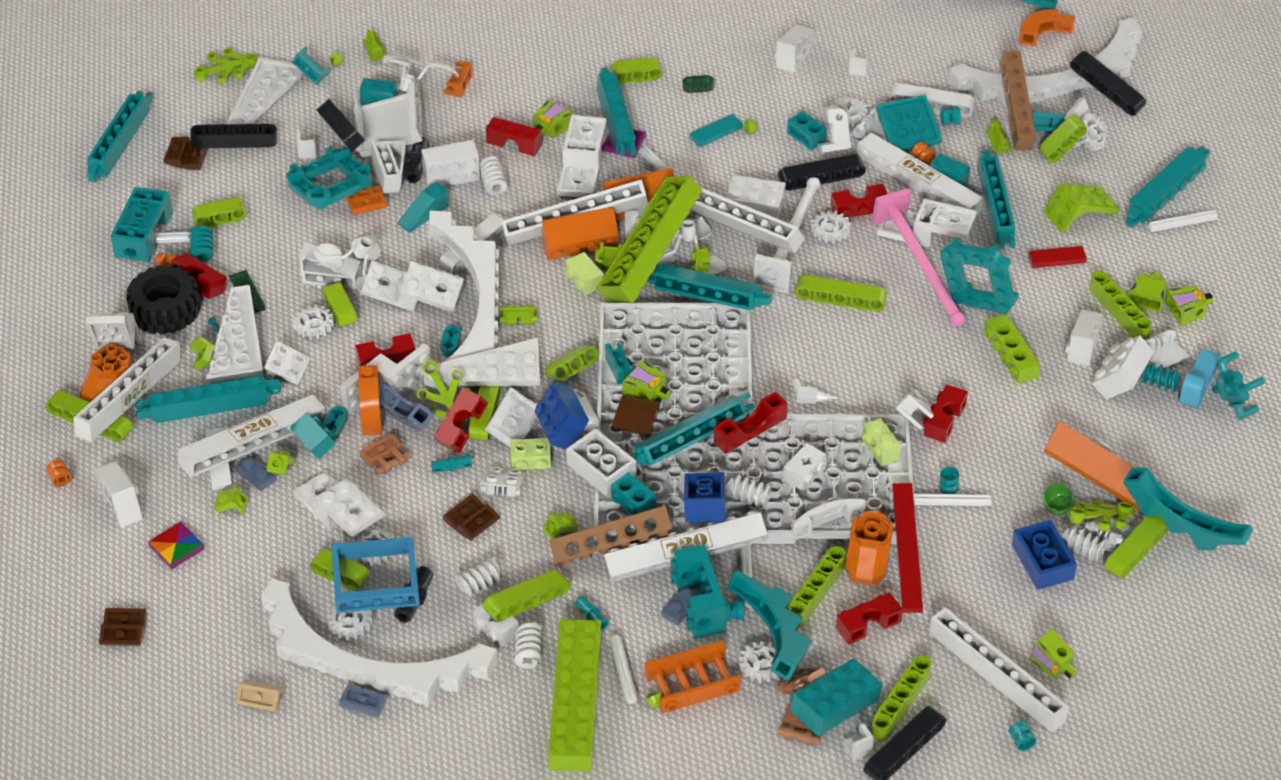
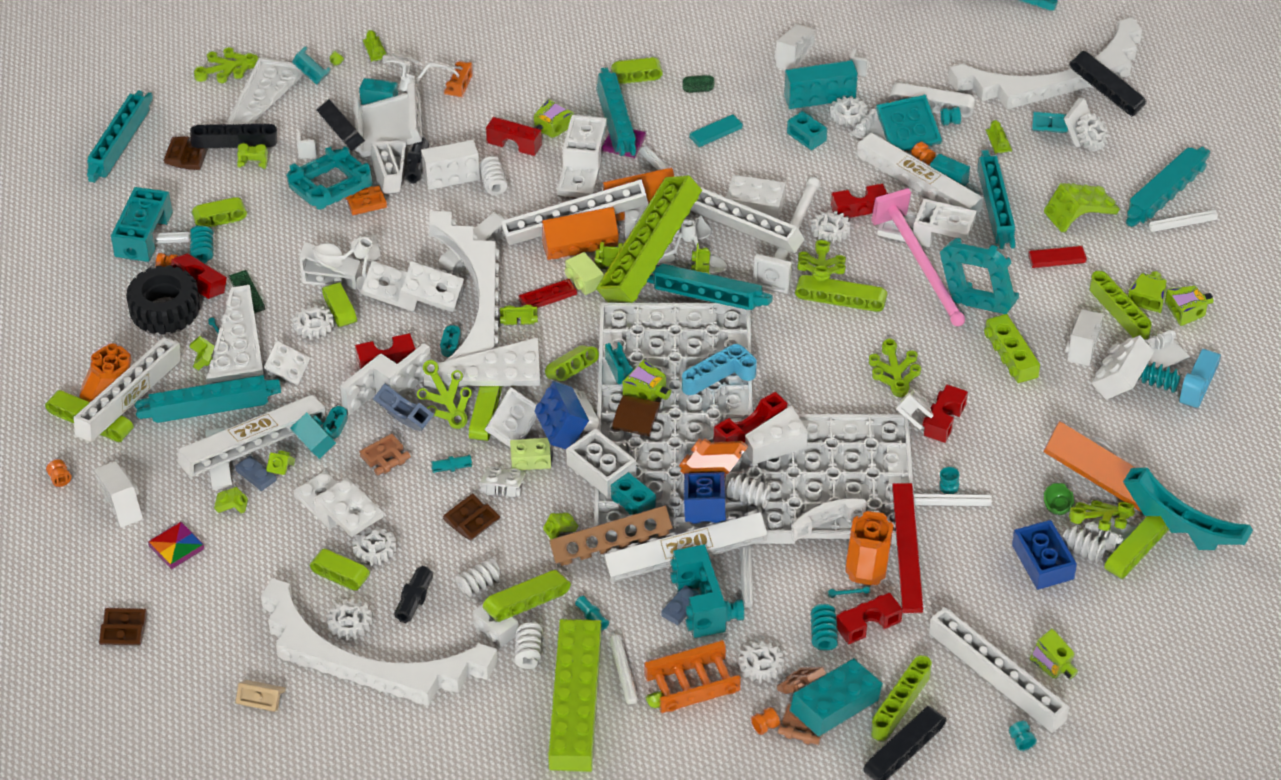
(114, 328): white bracket -> none
(256, 153): none -> lime piece
(362, 700): sand blue plate -> none
(369, 400): orange arch -> none
(375, 598): dark azure window -> none
(430, 199): teal slope -> none
(466, 405): arch -> none
(549, 294): none -> red tile
(690, 430): teal hinge -> none
(712, 457): none -> orange brick
(720, 365): none -> medium azure beam
(750, 126): lime hinge -> none
(765, 721): none -> orange wheel
(776, 437): none -> white wedge
(782, 623): teal arch -> none
(805, 467): white brick -> none
(809, 394): white piece -> none
(818, 583): lime beam -> none
(820, 84): none -> teal brick
(821, 271): none -> lime plant
(824, 627): none -> teal piece
(825, 170): black beam -> none
(832, 593): none -> teal hinge
(837, 128): white piece -> none
(860, 744): white panel -> none
(881, 442): yellowish green brick -> none
(898, 386): none -> lime plant
(1017, 100): medium nougat brick -> none
(1043, 22): orange arch -> none
(1063, 139): lime beam -> none
(1231, 387): teal plate -> none

